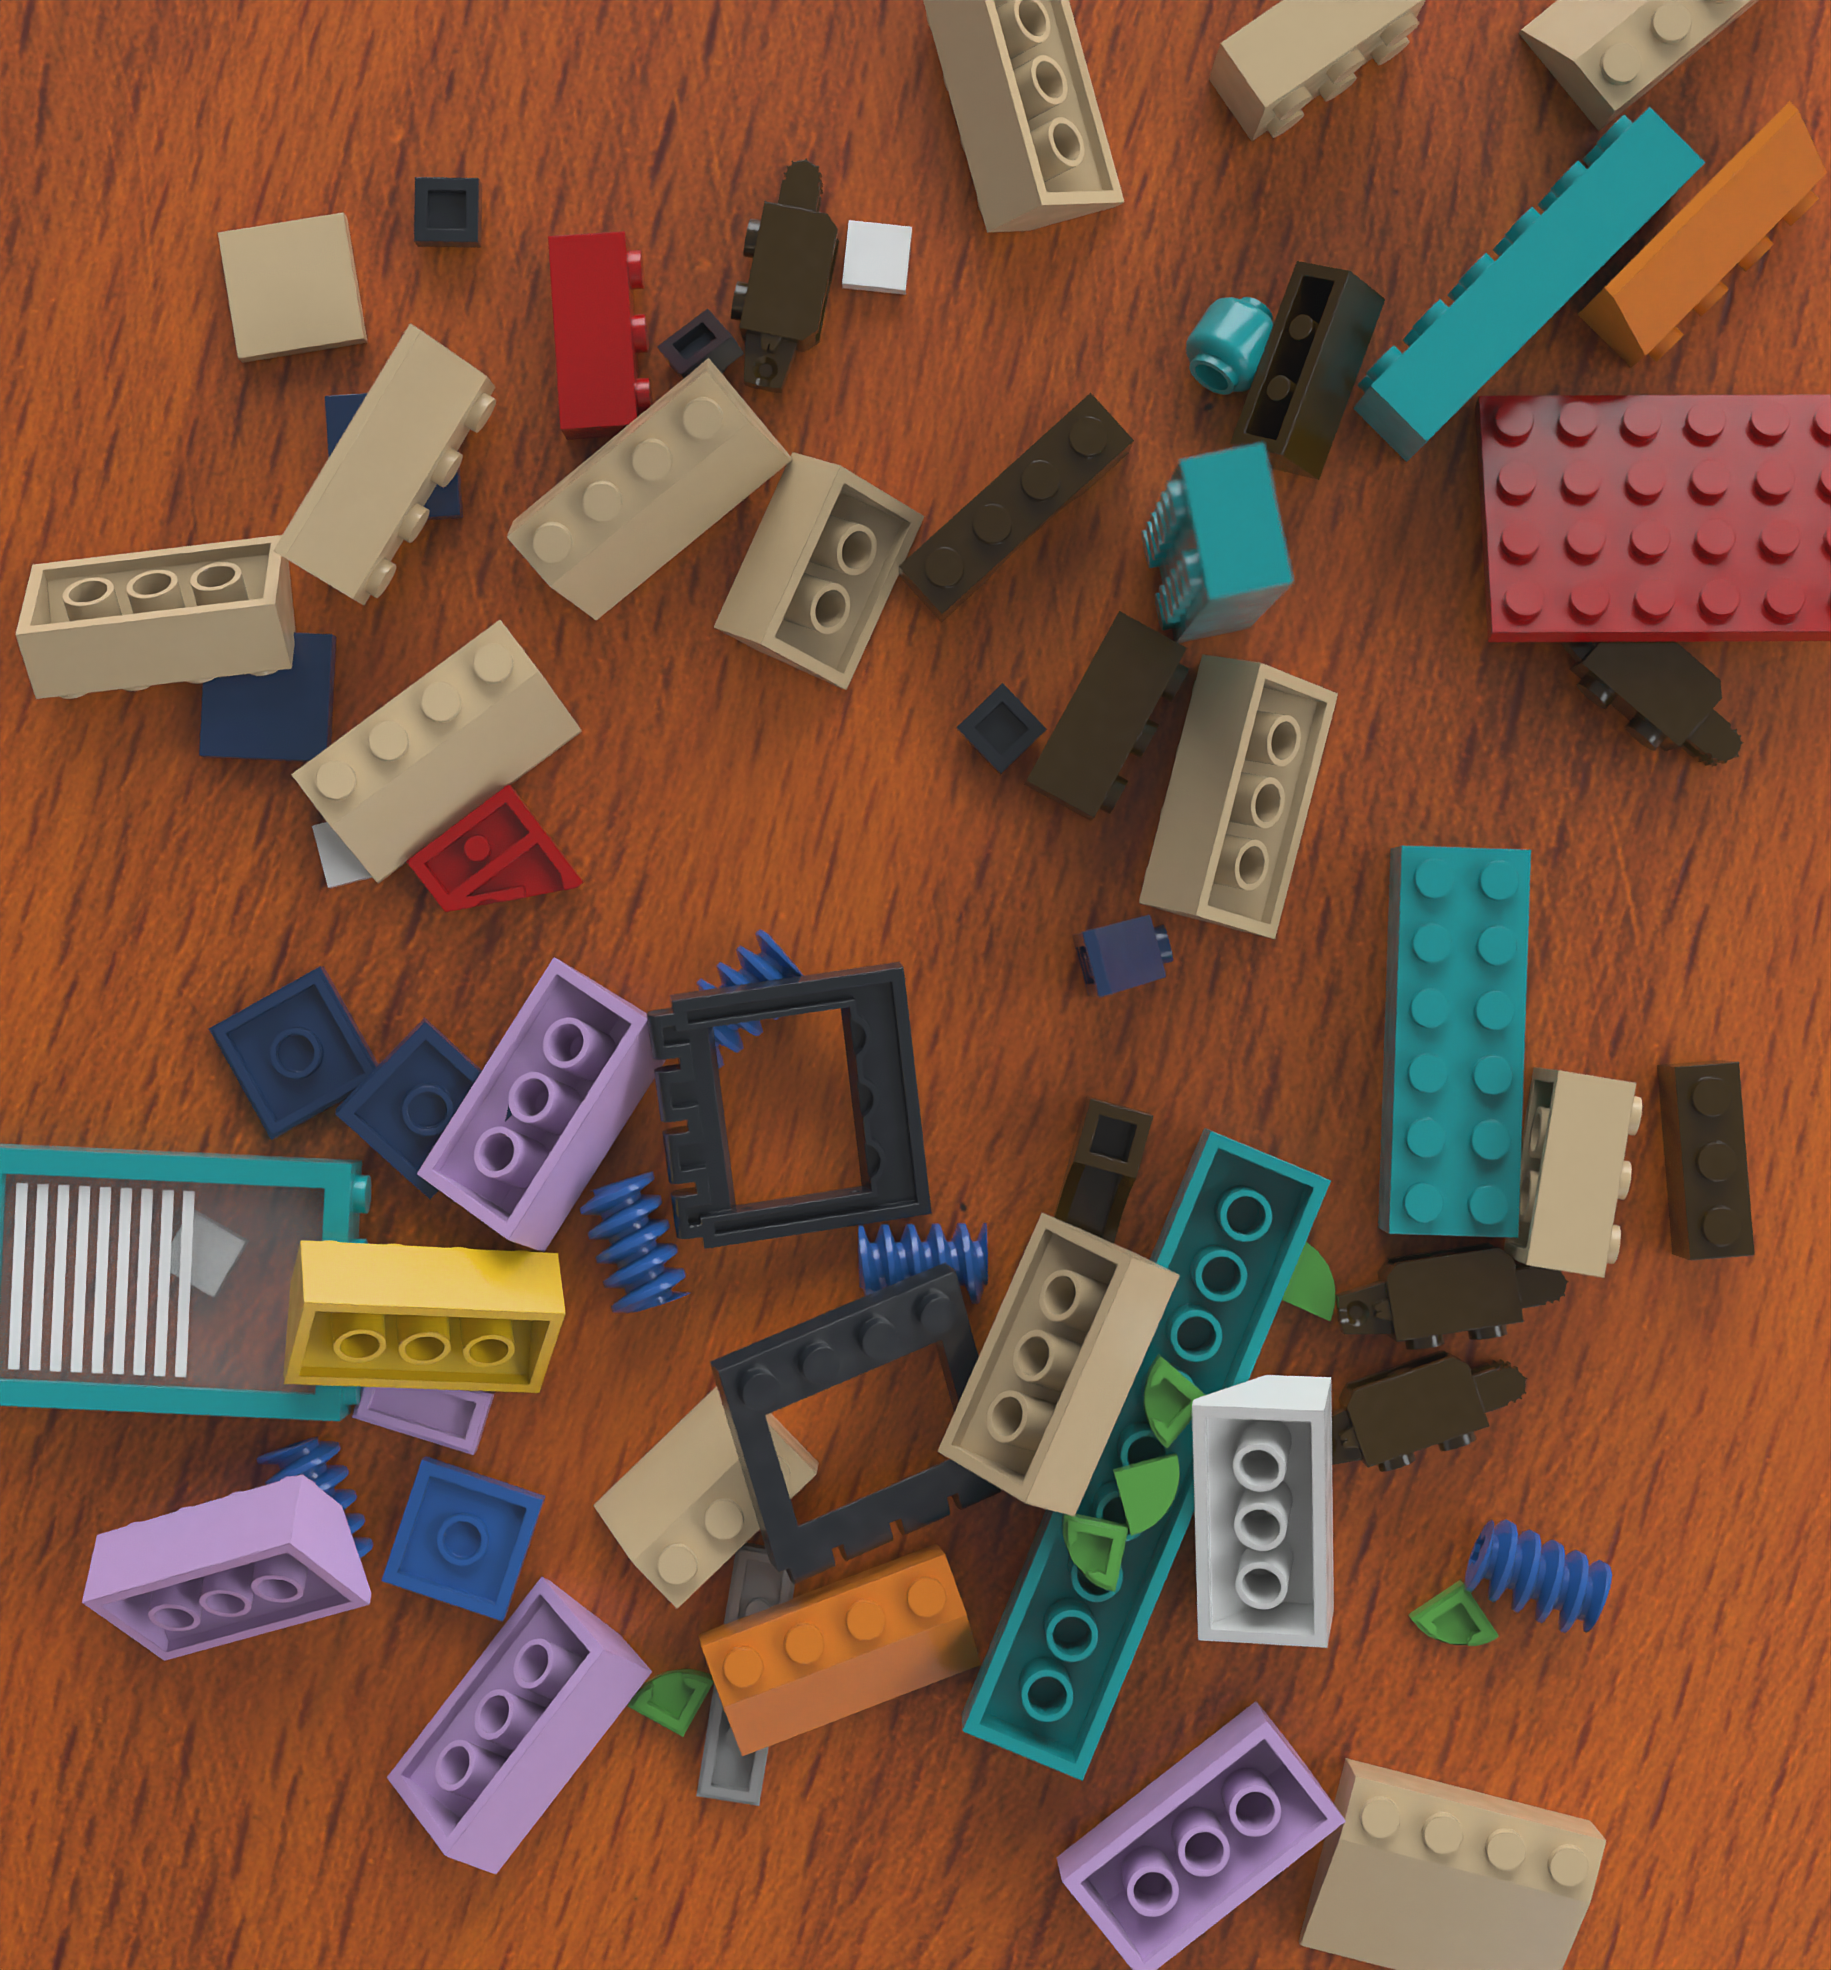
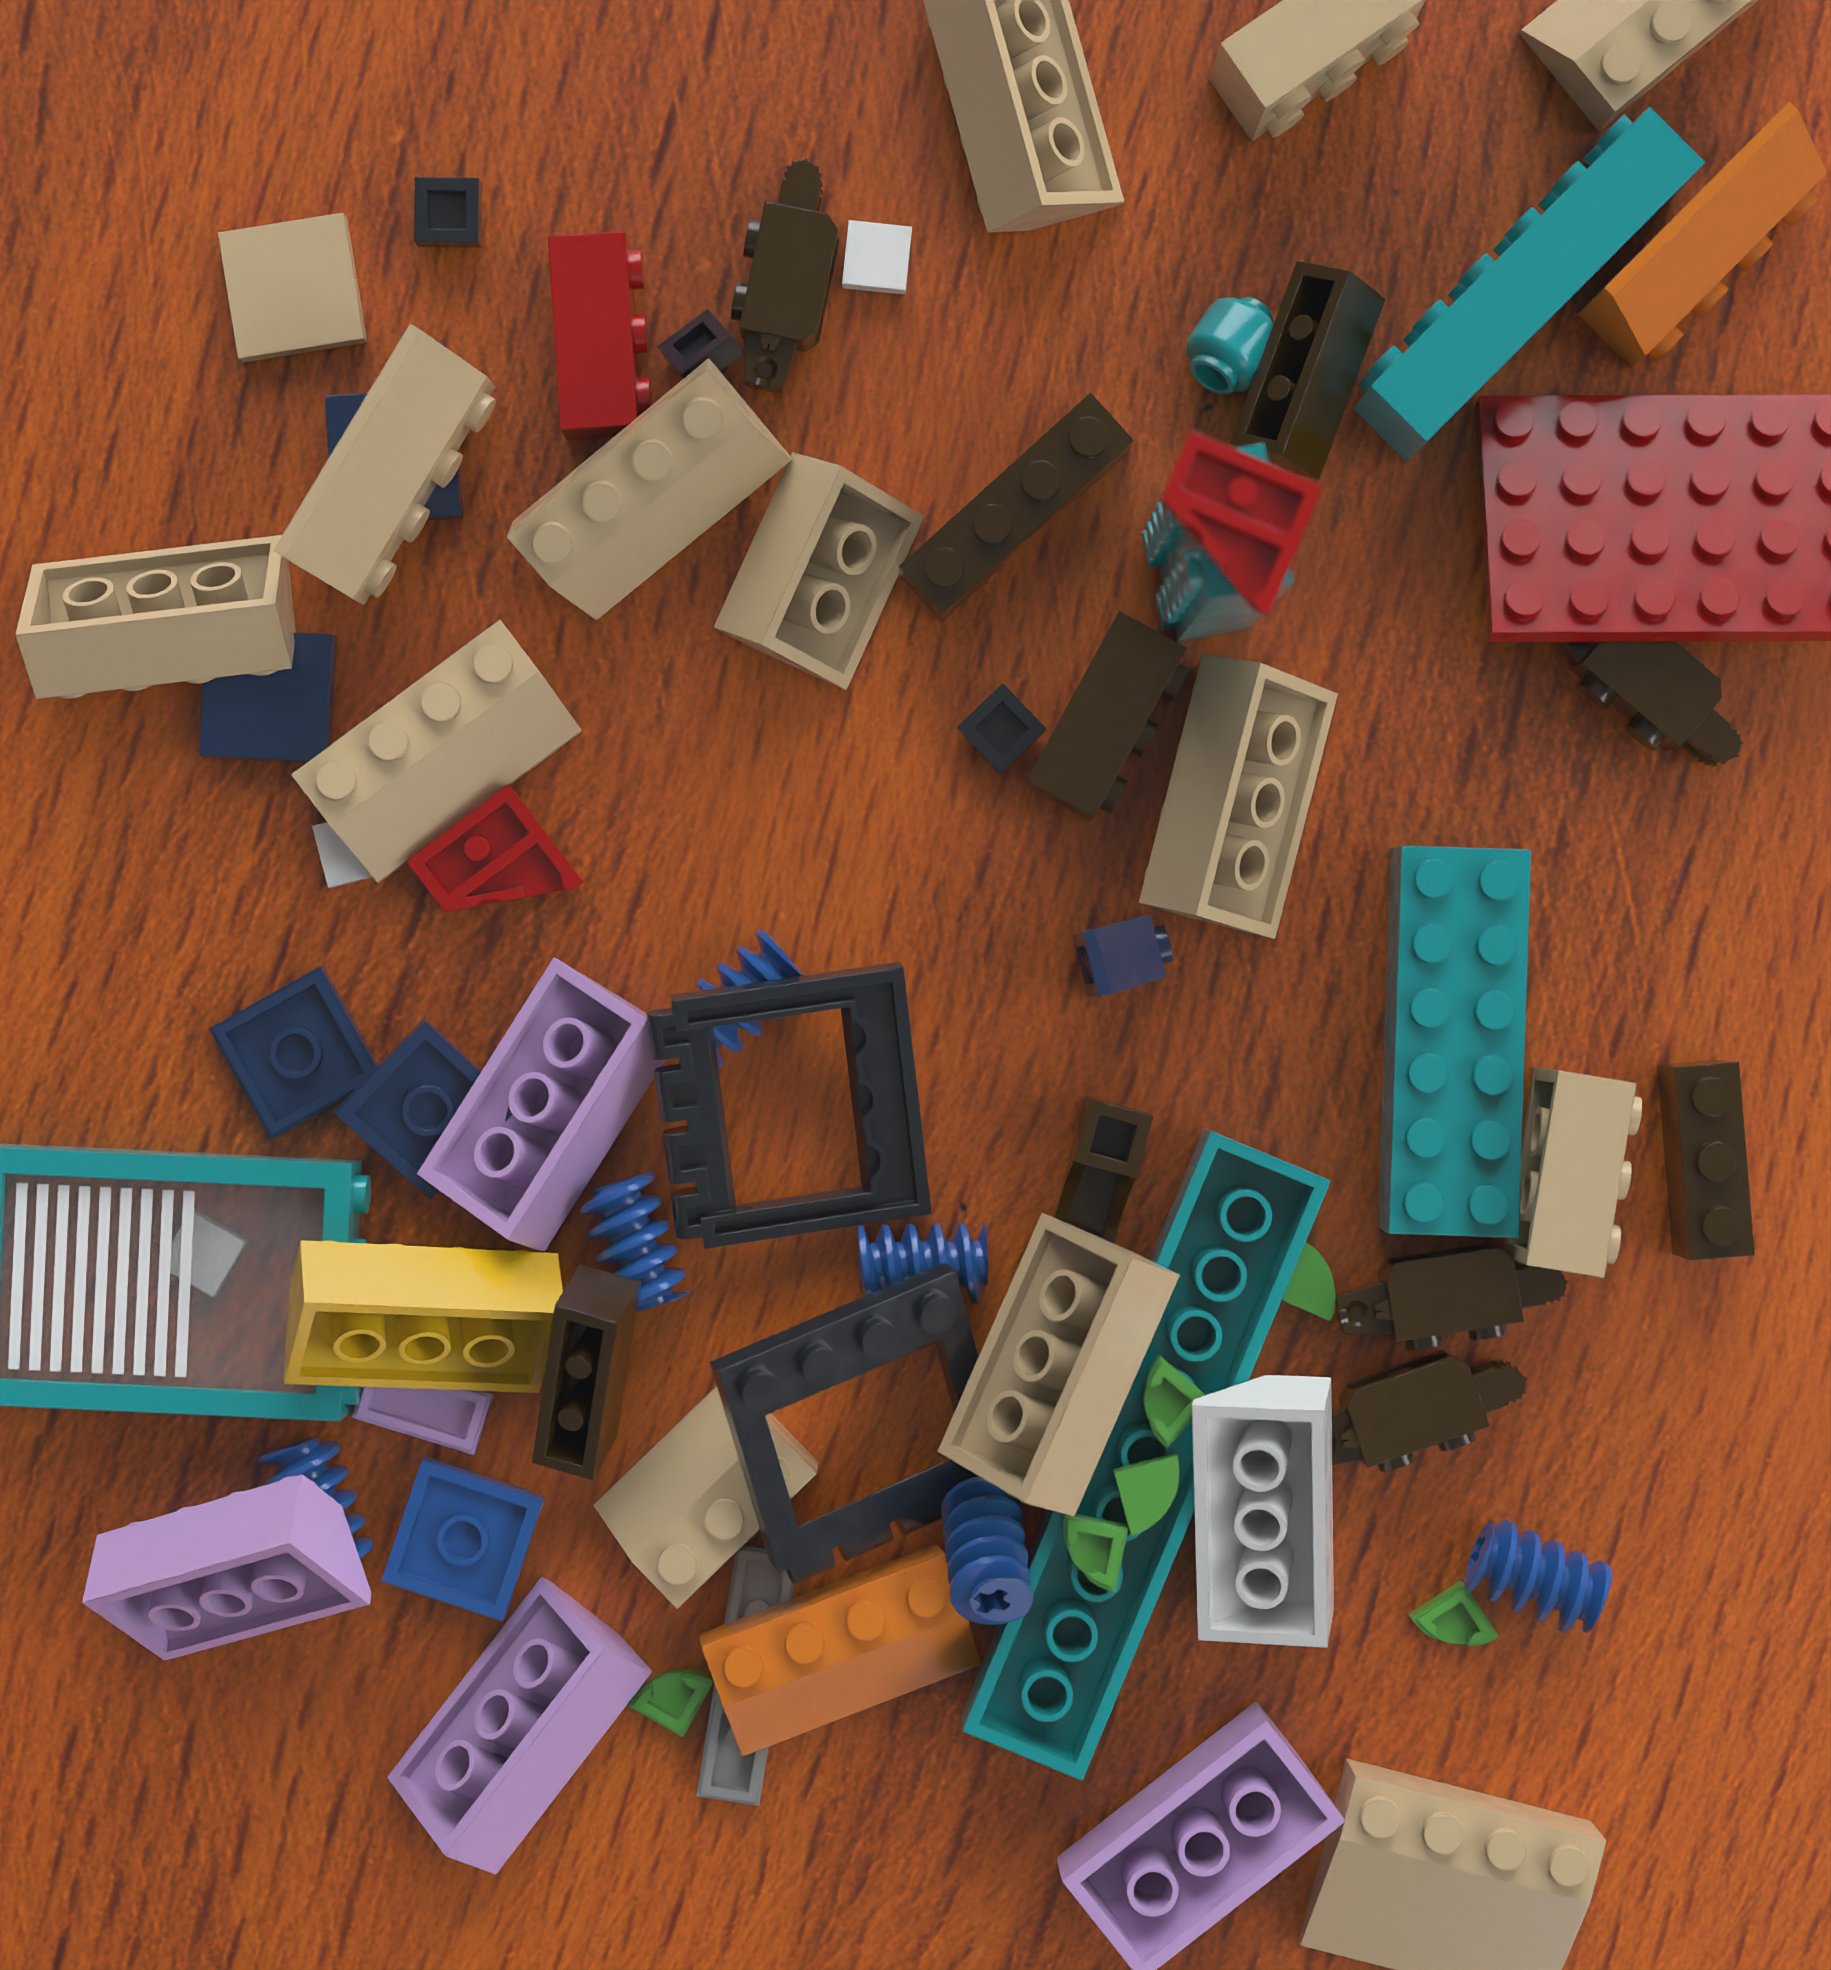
(586, 1371): none -> dark brown brick
(986, 1553): none -> blue piece
(1241, 514): none -> red wing

